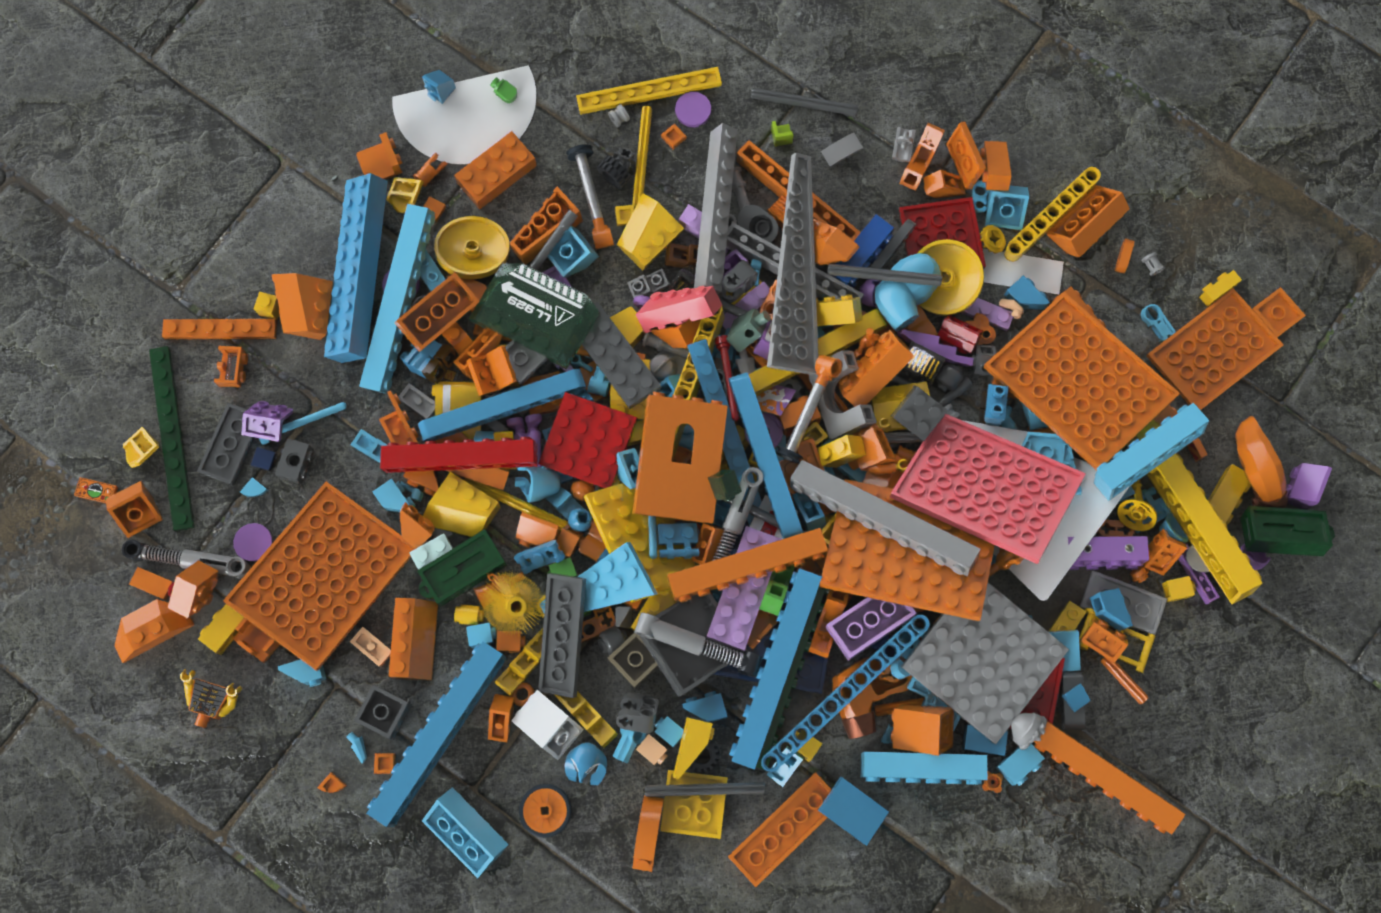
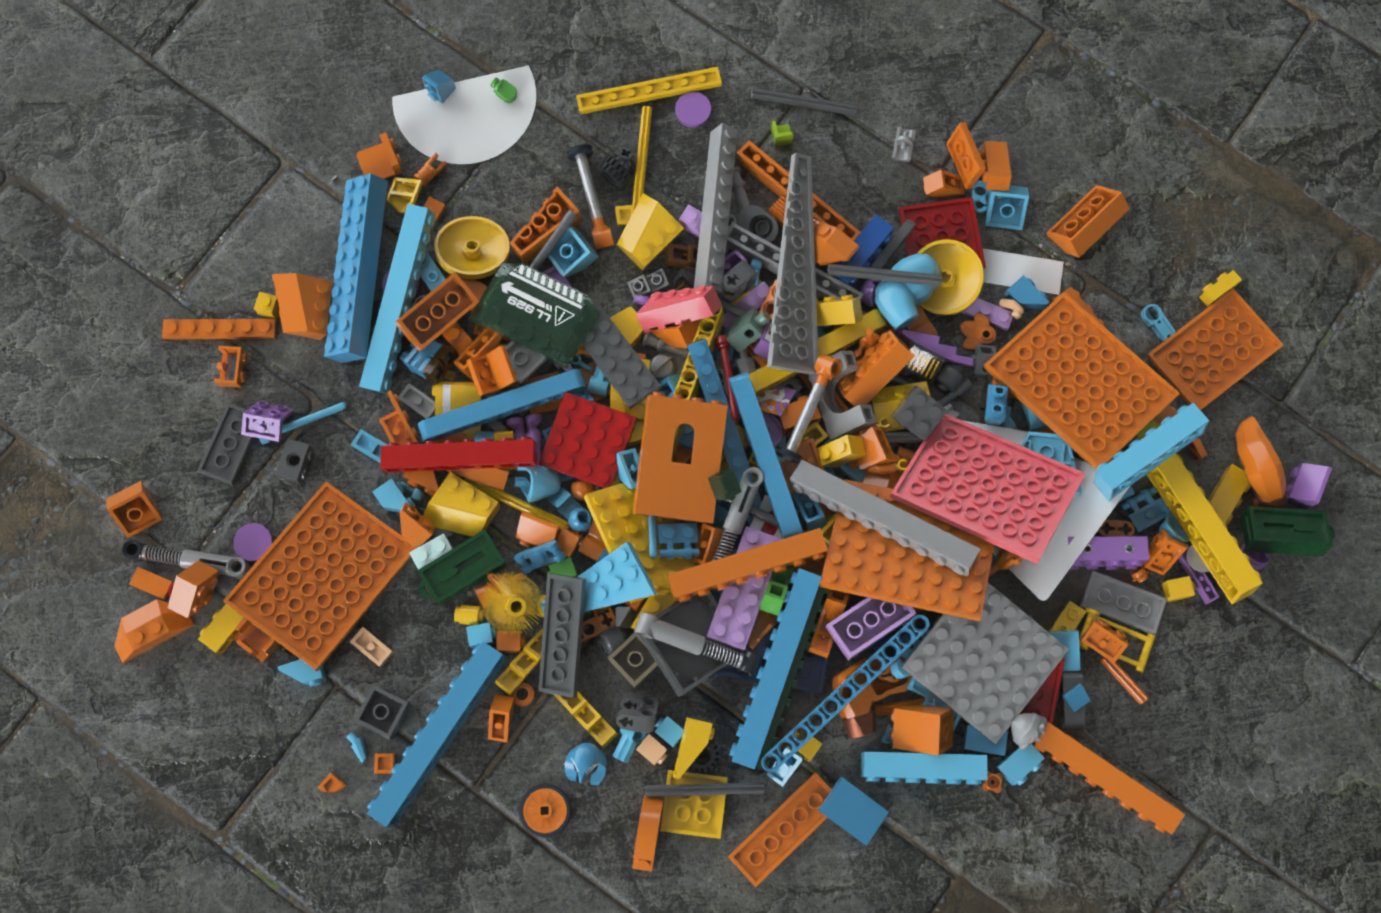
(94, 490): tile -> none
(140, 447): yellow slope -> none
(171, 439): dark green plate -> none
(208, 698): torso -> none
(253, 489): medium azure tile -> none
(263, 459): dark blue tile -> none
(413, 639): orange slope -> none
(464, 832): medium azure slope -> none
(495, 170): orange brick -> none
(547, 725): white slope -> none
(618, 115): light grey wheel -> none
(673, 136): orange tile -> none
(708, 708): dark azure slope -> none
(842, 149): light grey slope -> none
(922, 157): orange arch -> none
(959, 334): red brick -> none
(995, 233): yellow gear -> none
(1049, 221): yellow beam -> none
(1111, 608): dark azure slope -> none
(1124, 256): orange beam -> none
(1137, 511): yellow dish -> none
(1153, 264): light grey bush -> none
(1279, 312): orange plate -> none

